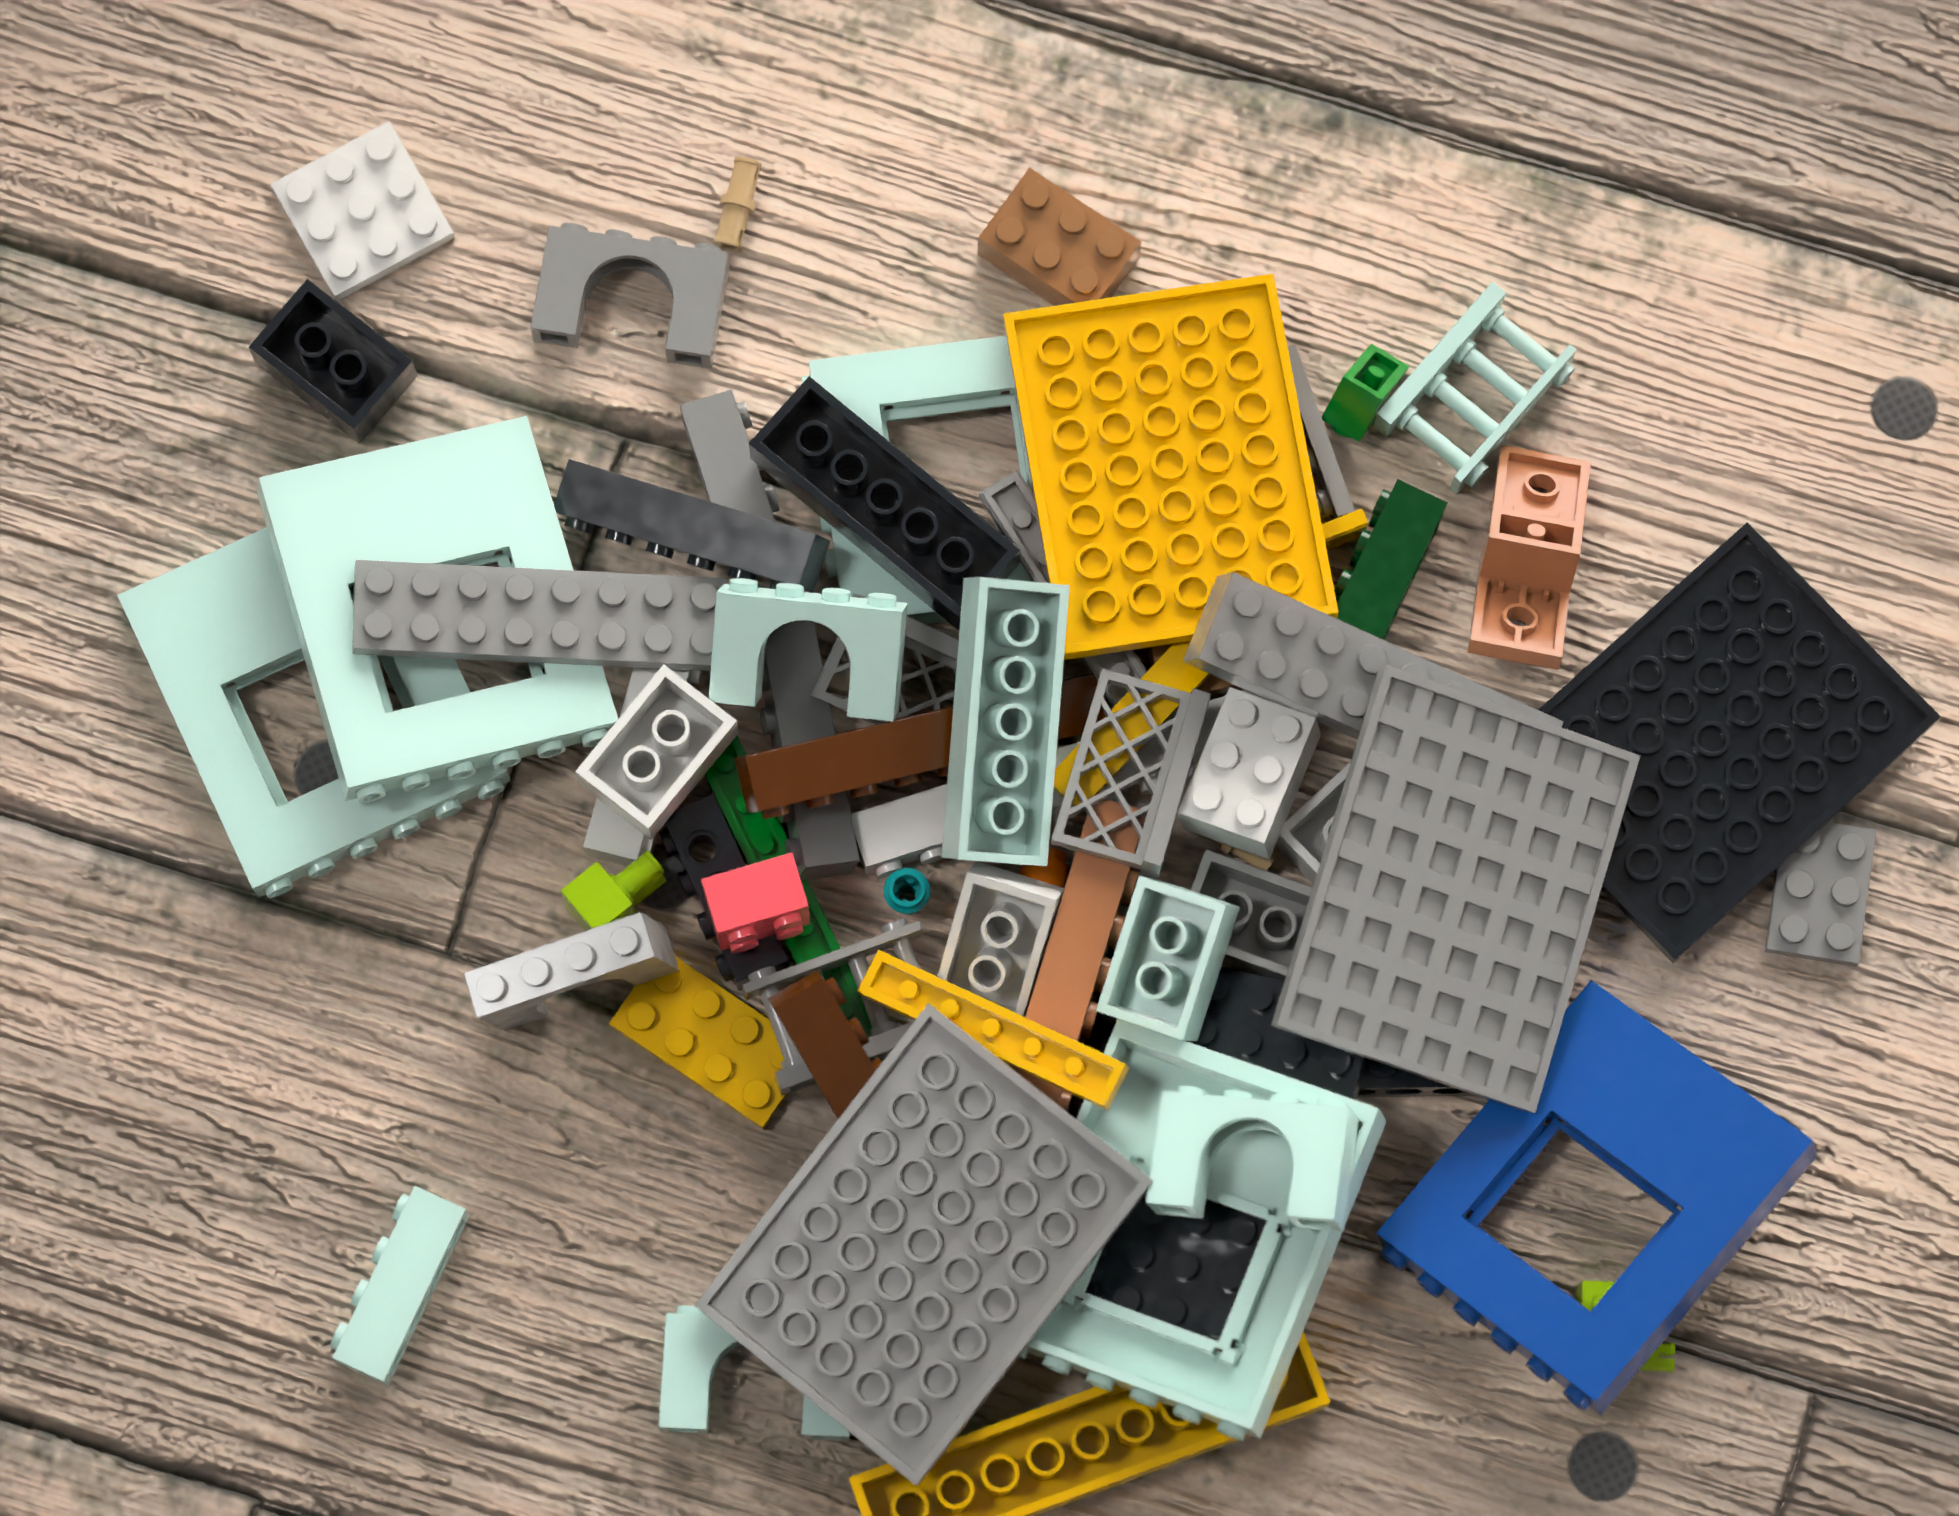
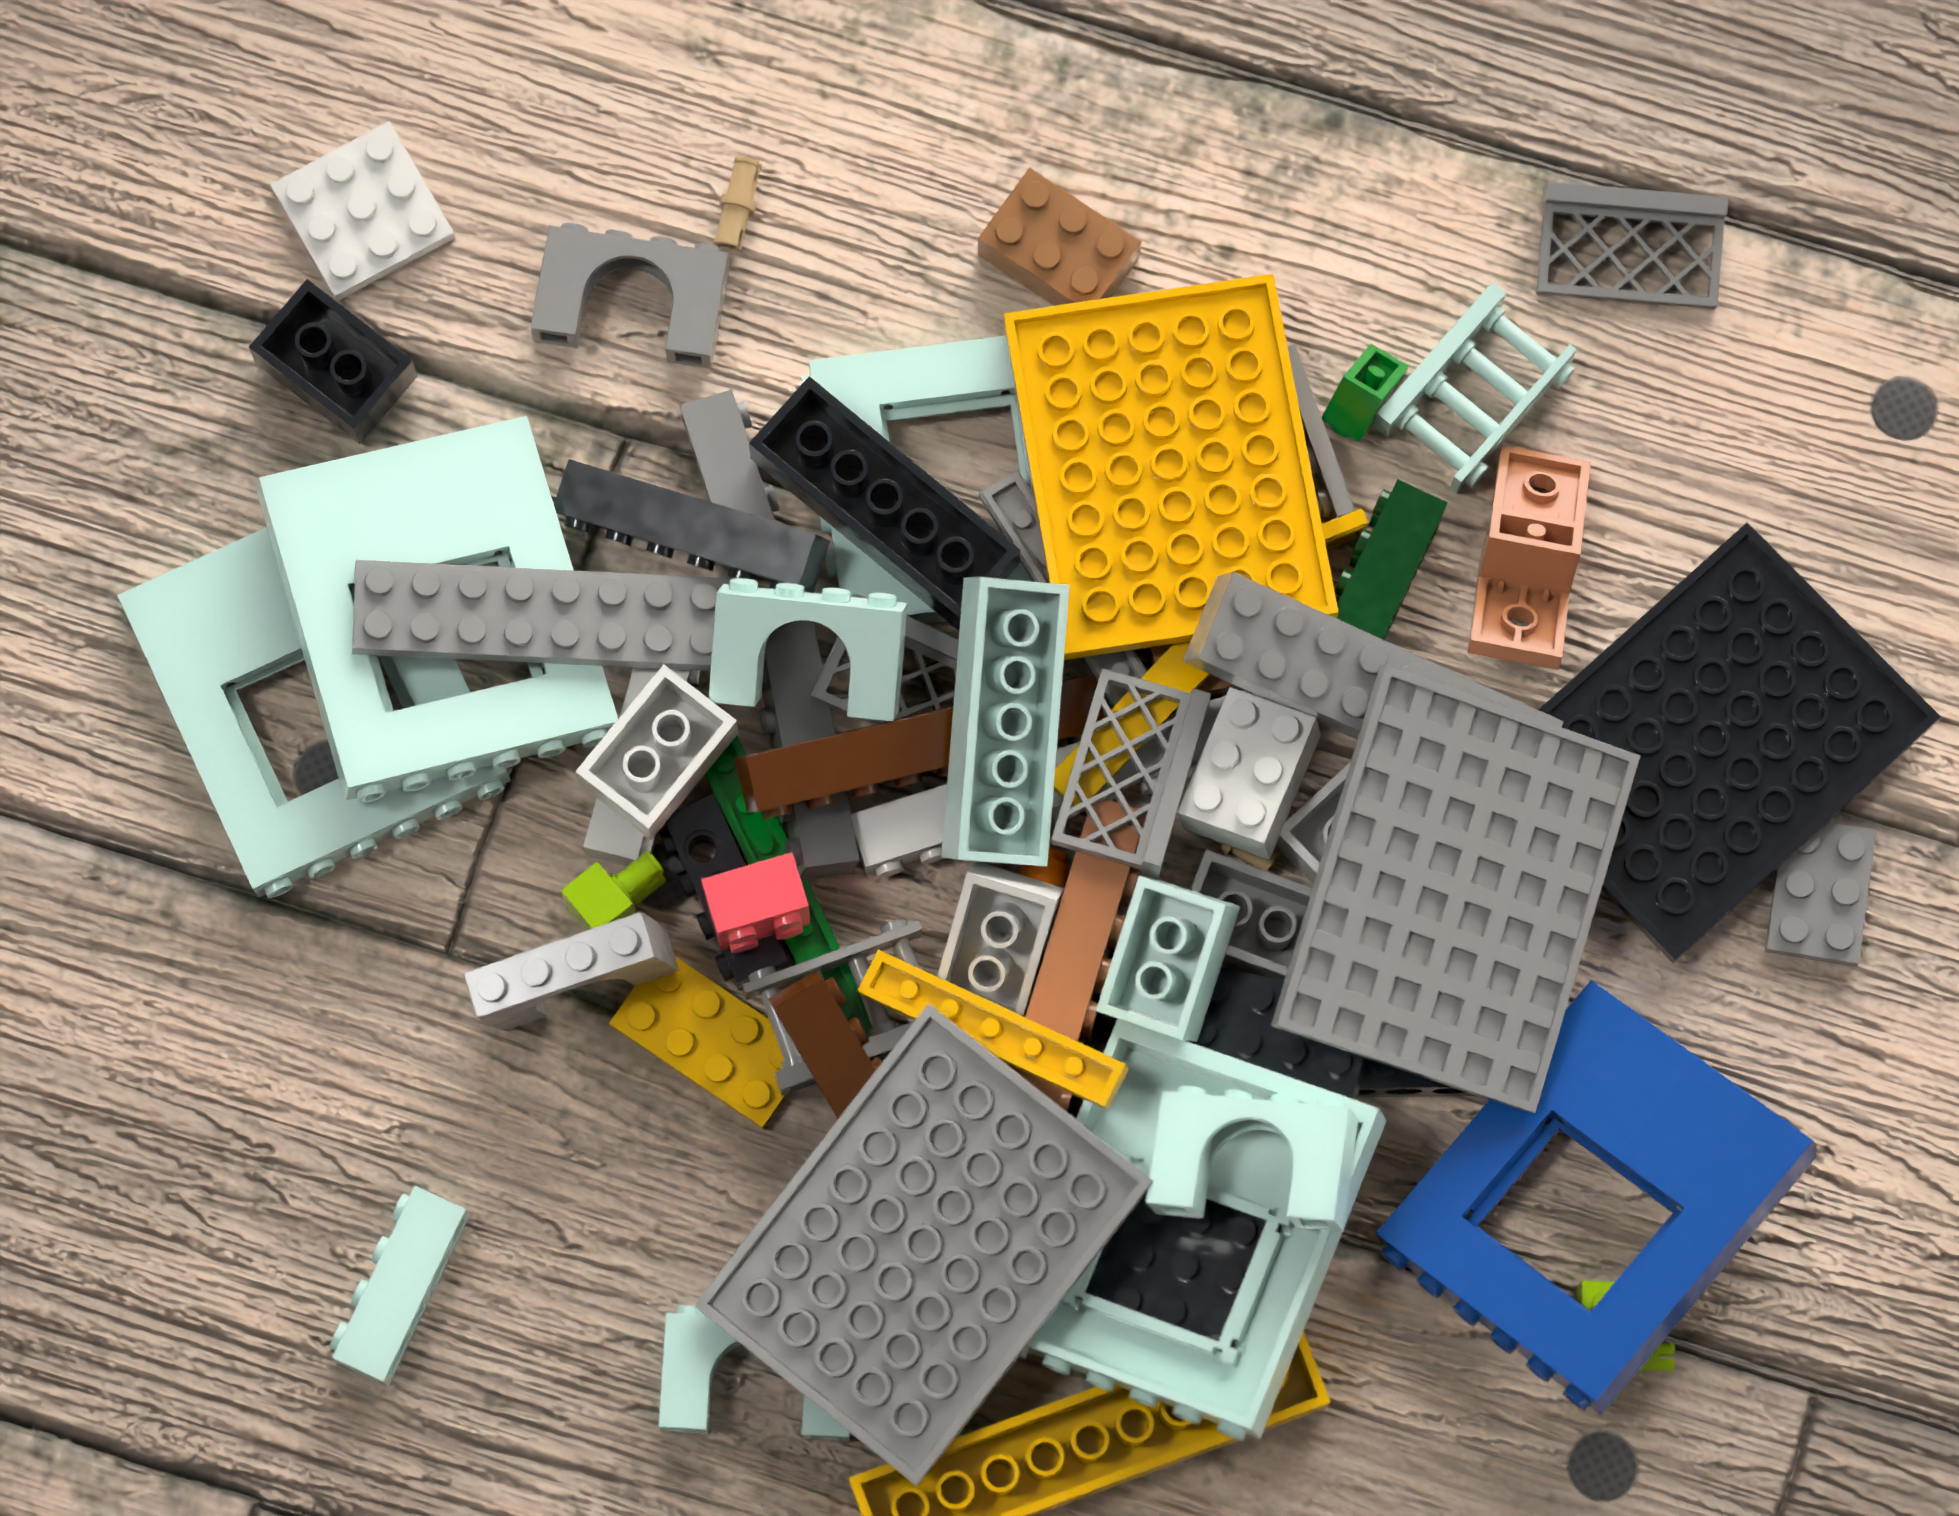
(904, 881): teal cone -> none
(1634, 206): none -> light grey fence

